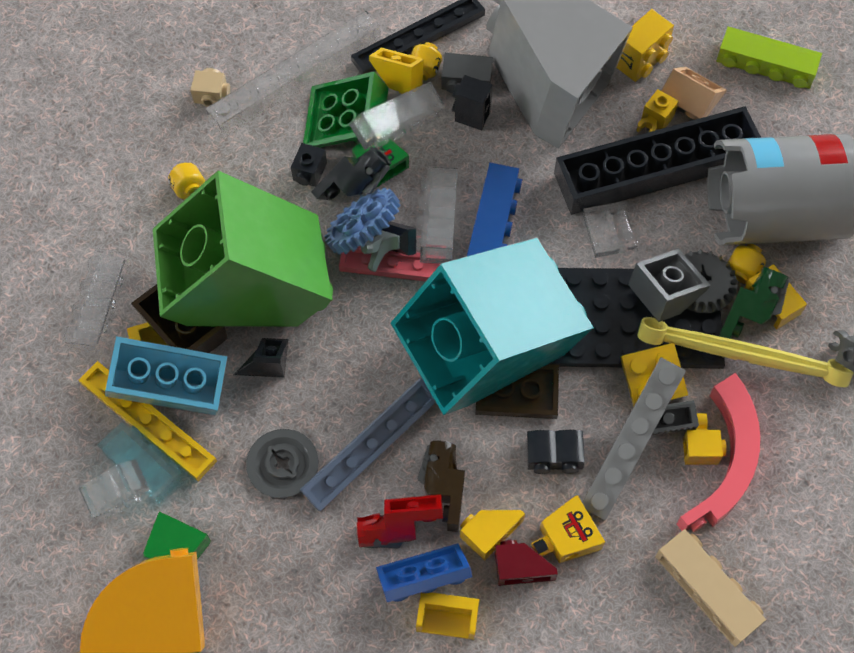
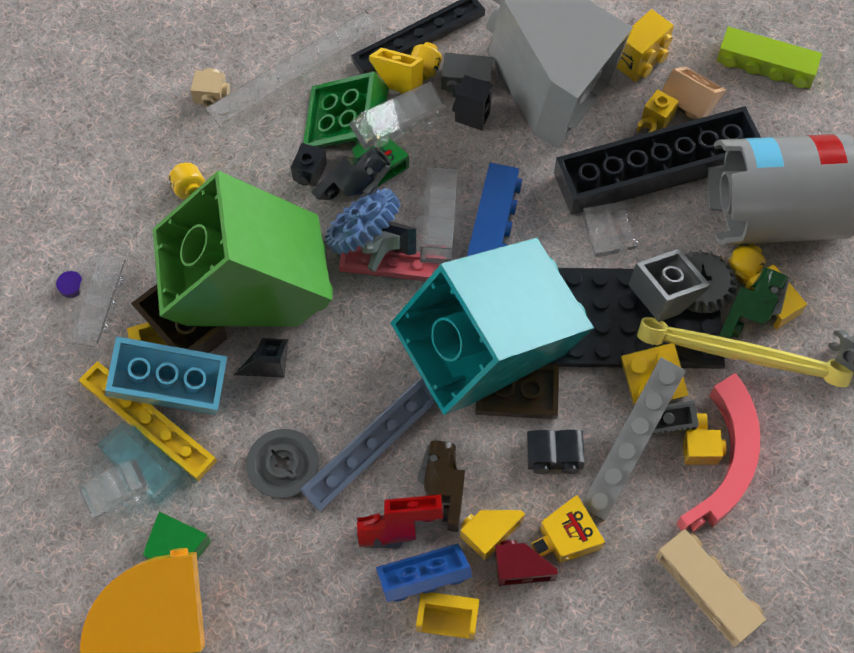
(69, 284): none -> dark purple tile

